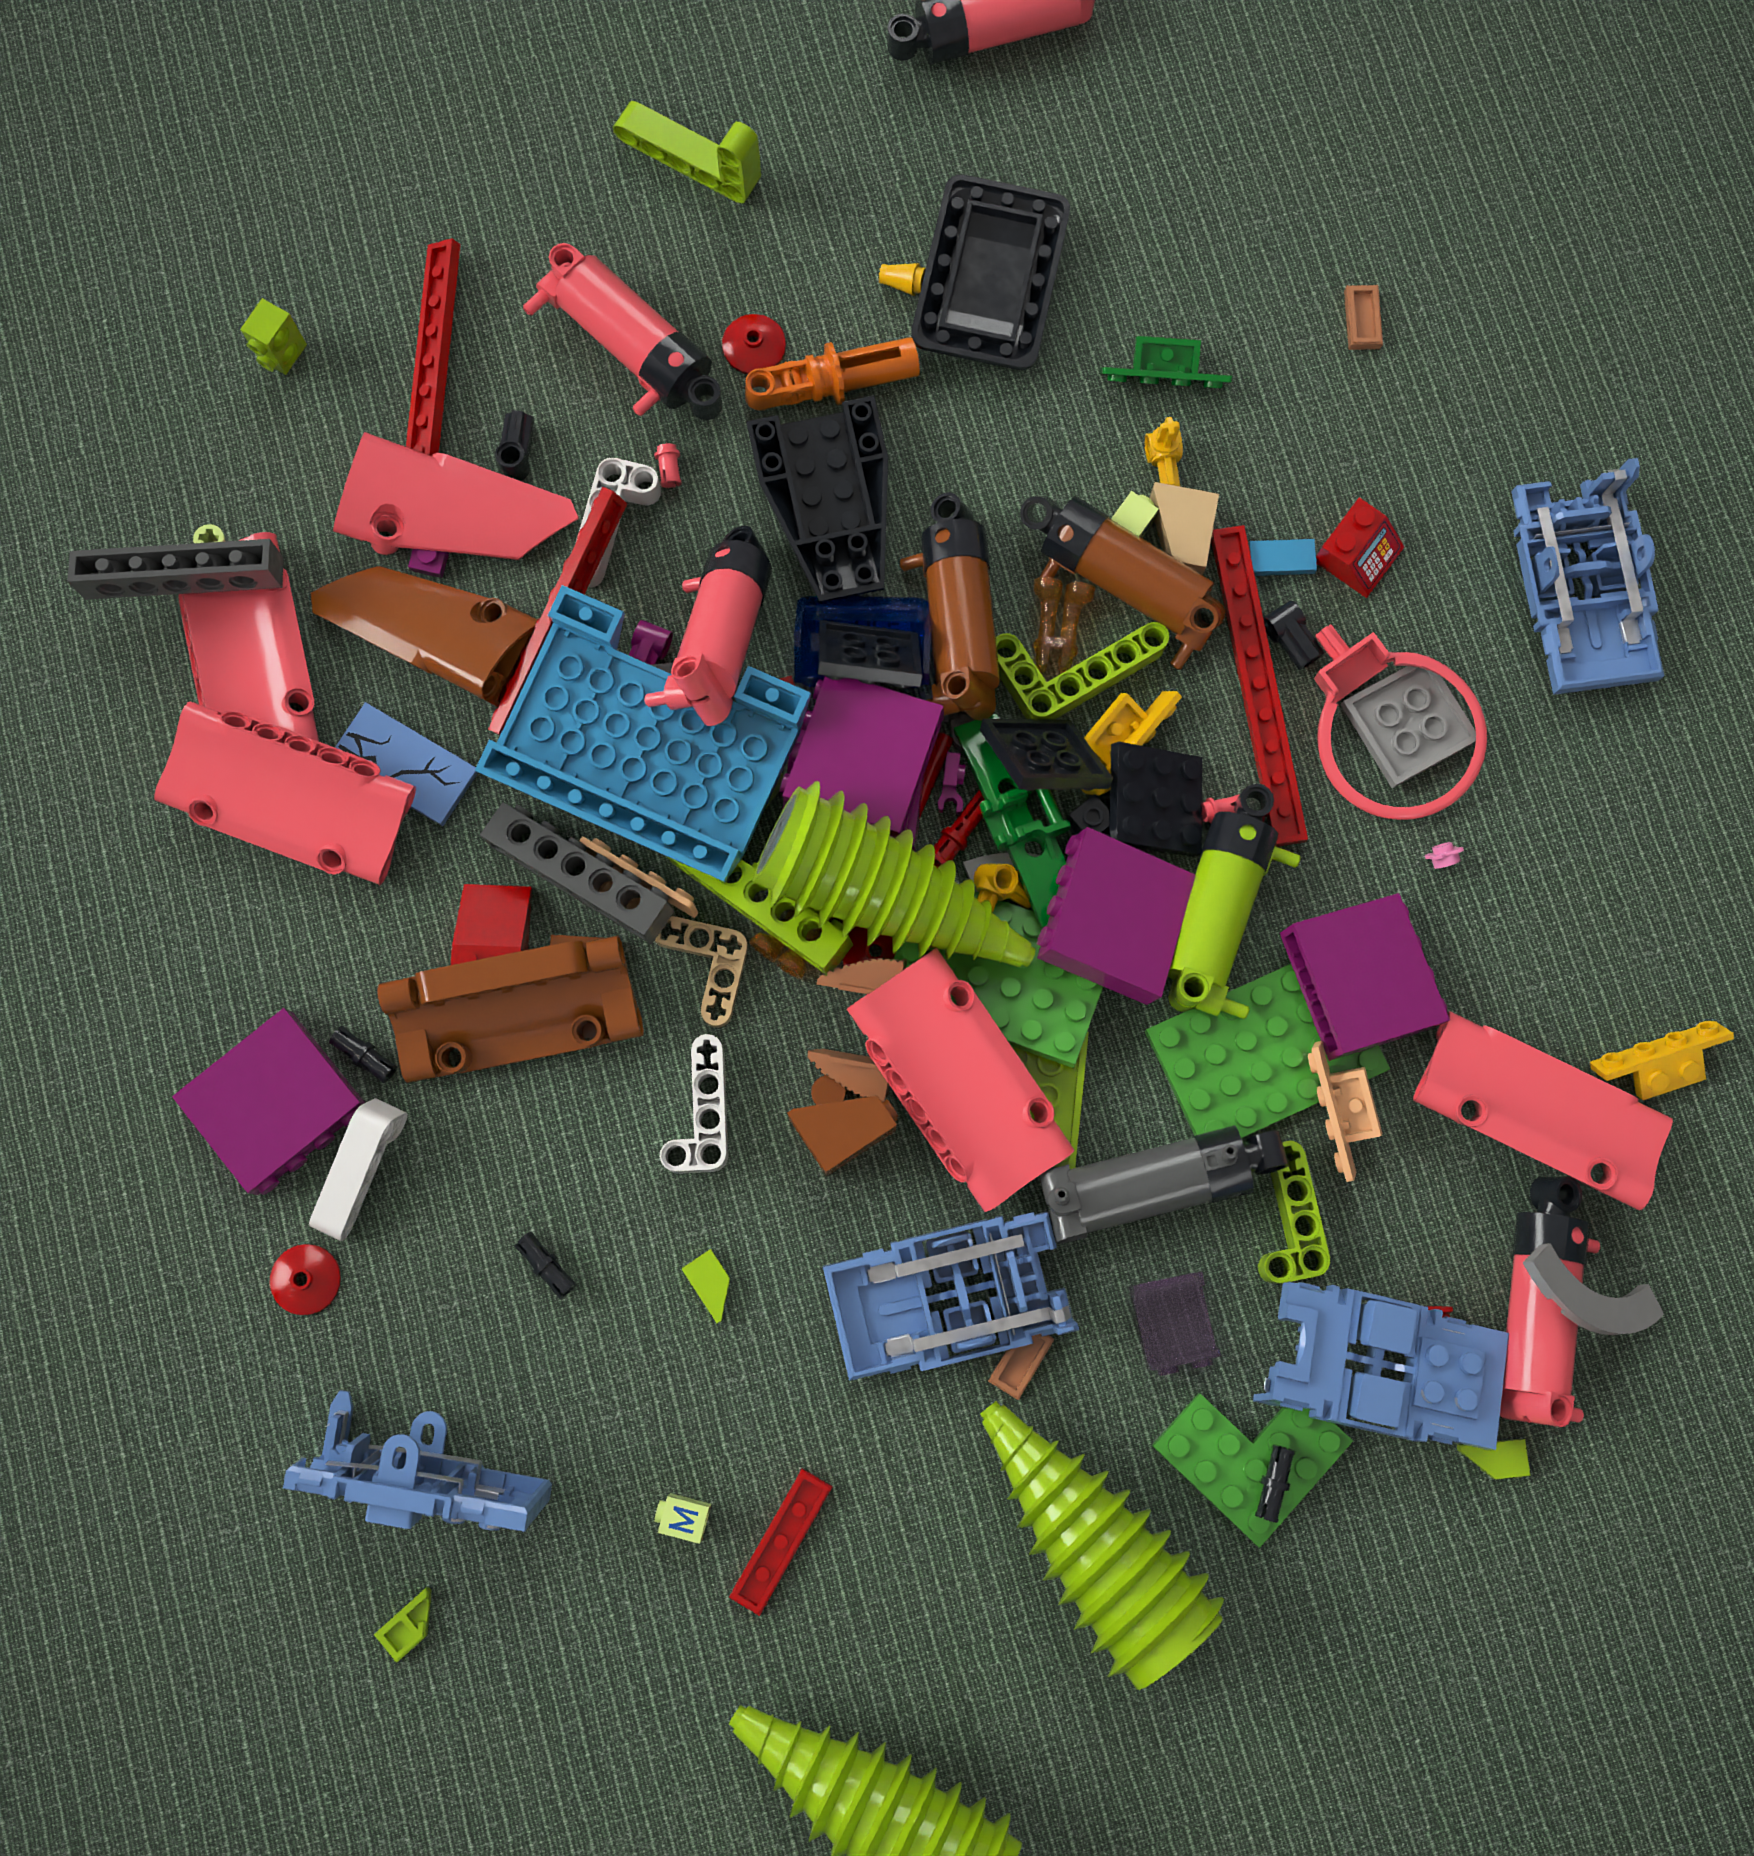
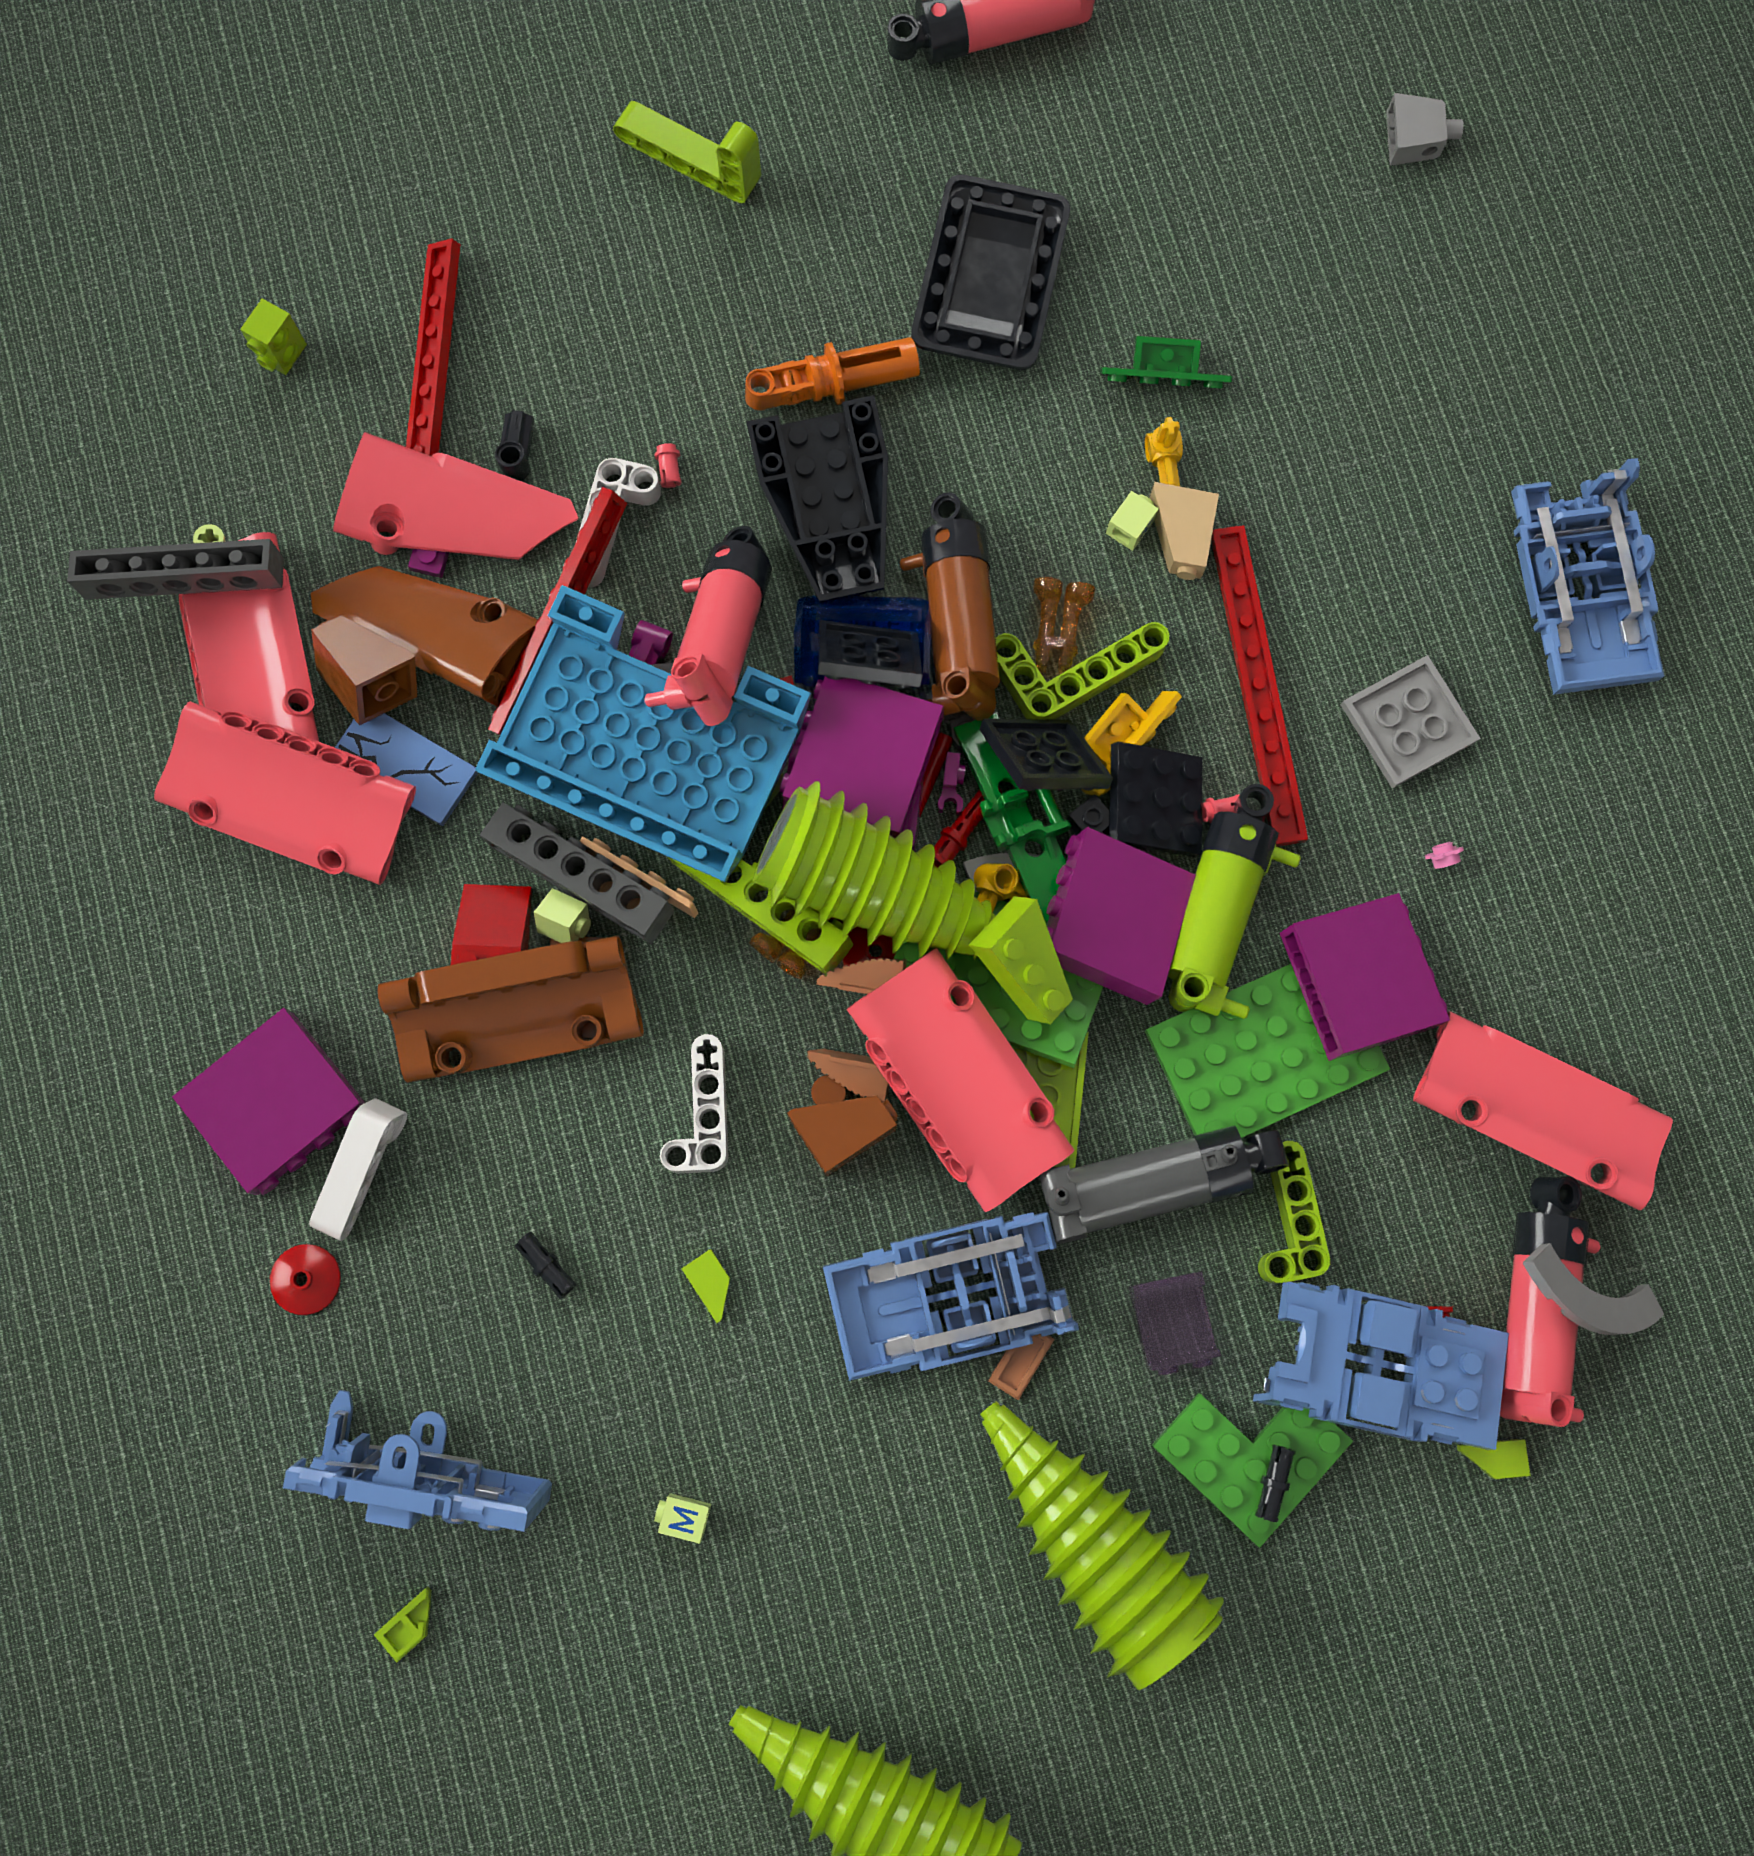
(363, 668): none -> dark orange slope
(363, 1054): black pin -> none
(562, 917): none -> yellowish green brick
(630, 330): coral piece -> none
(721, 961): tan beam -> none
(748, 355): red dish -> none
(780, 1542): red tile -> none
(903, 277): yellow cone -> none
(1024, 960): none -> lime wedge
(1128, 568): dark orange piece -> none
(1283, 557): dark azure tile -> none
(1289, 628): black piece -> none
(1348, 1105): light nougat bracket -> none
(1352, 669): coral brick -> none
(1361, 548): red slope -> none
(1363, 317): nougat tile -> none
(1418, 128): none -> light grey torso
(1665, 1062): yellow bracket -> none

